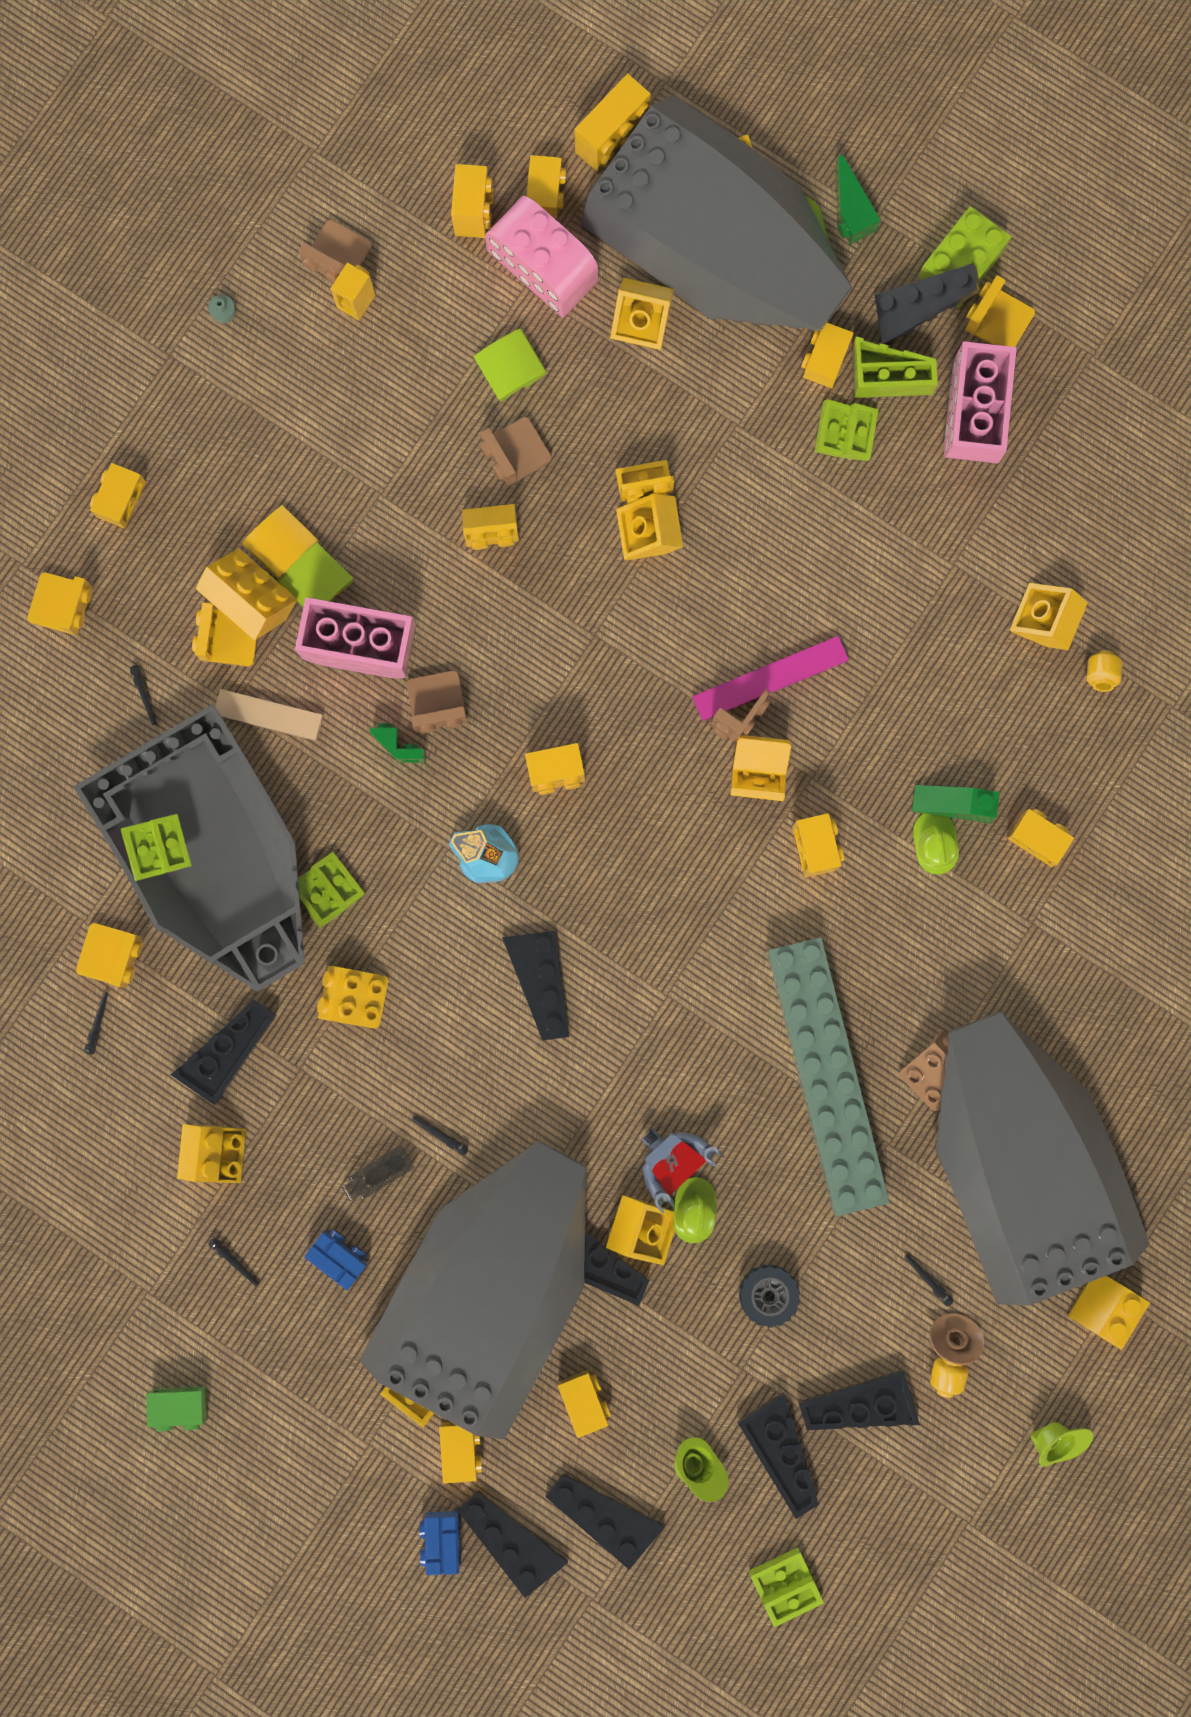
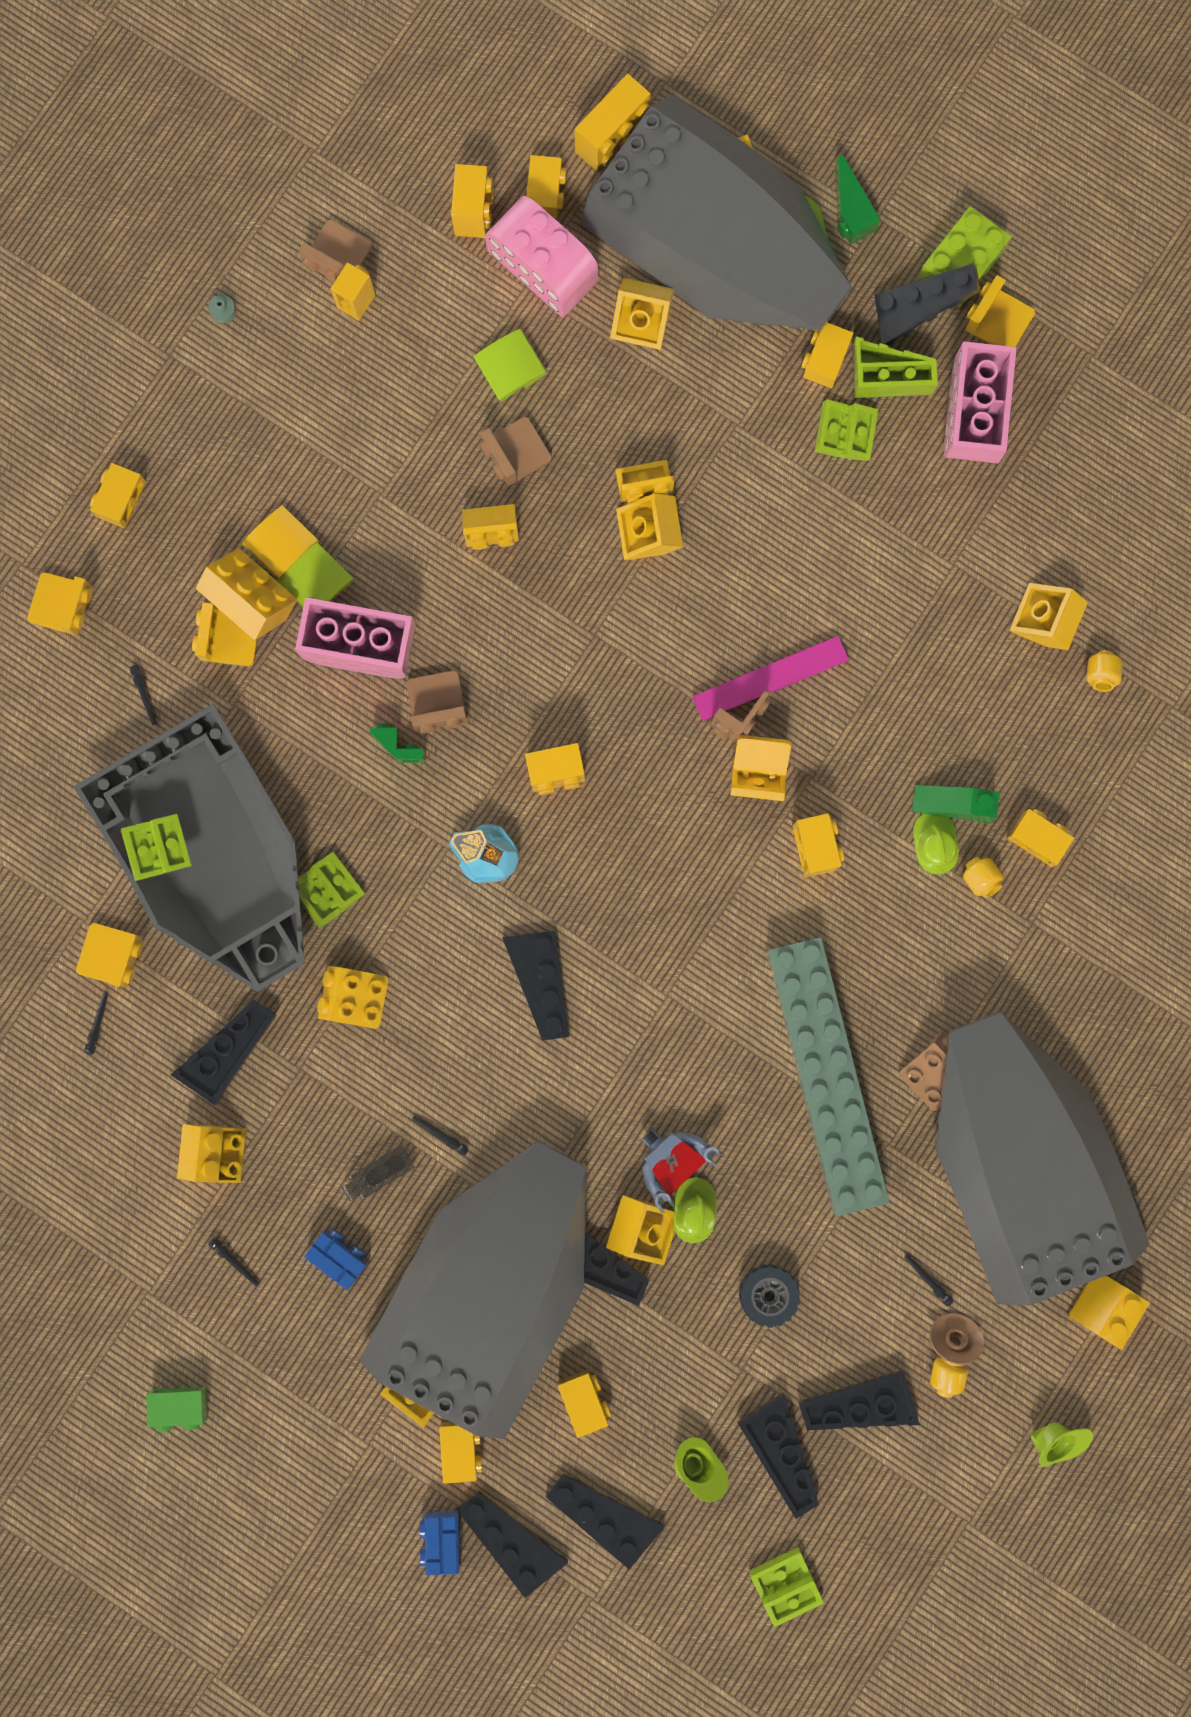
(269, 715): tan tile -> none
(983, 877): none -> yellow head

